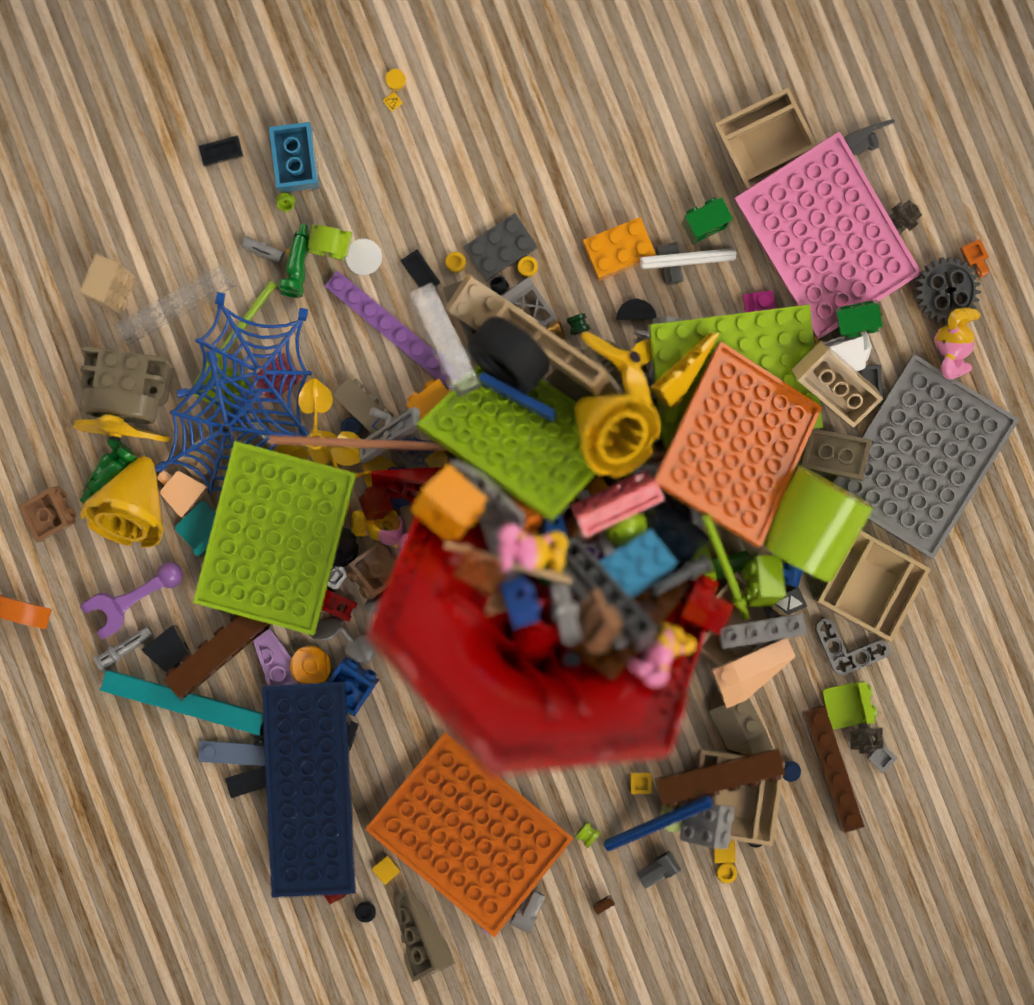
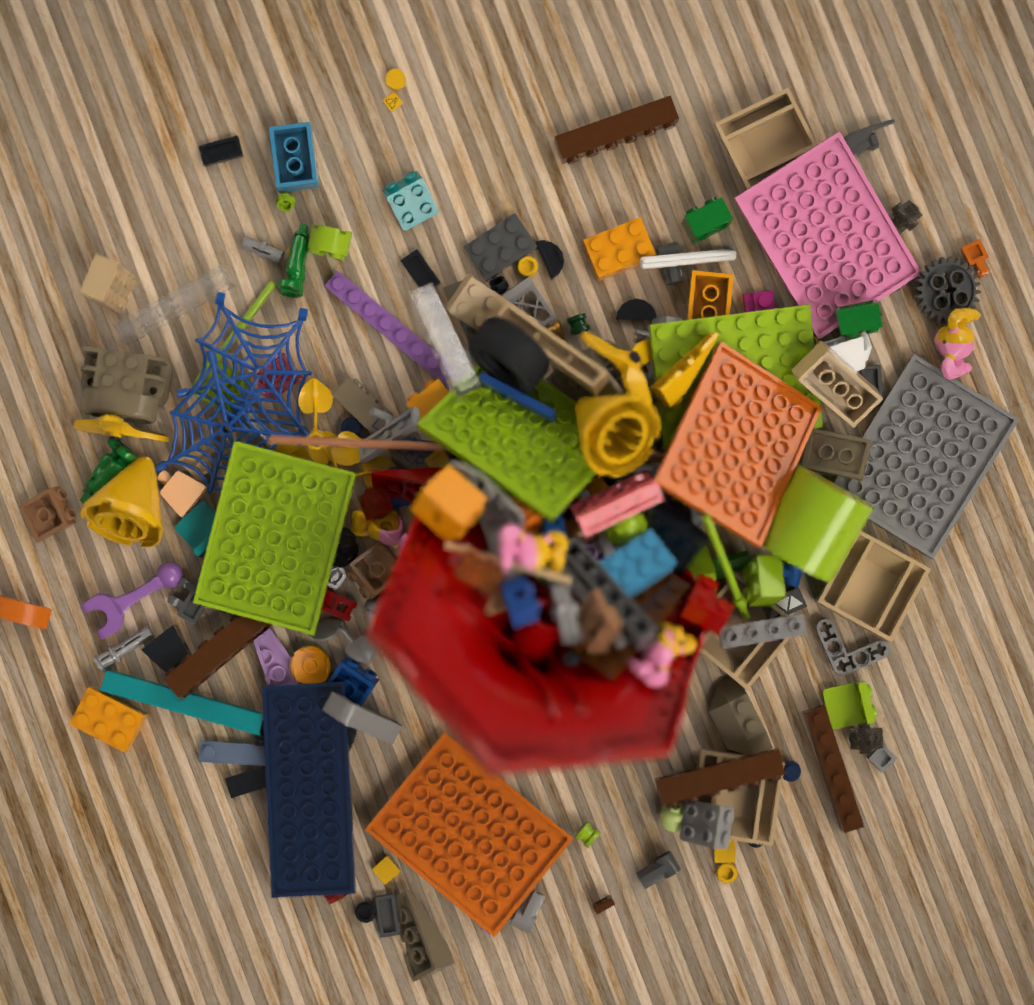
(108, 719): none -> light orange brick
(188, 609): none -> dark grey plate
(361, 718): none -> light grey beam
(364, 257): white sticker -> none
(387, 915): none -> dark grey tile
(410, 200): none -> teal bracket
(455, 262): yellow tile -> none
(551, 256): none -> black tile
(616, 130): none -> reddish brown brick
(641, 783): yellow tile -> none
(658, 823): blue axle -> none
(688, 572): dark grey pin -> none
(709, 294): none -> light orange brick
(745, 675): light nougat wedge -> none

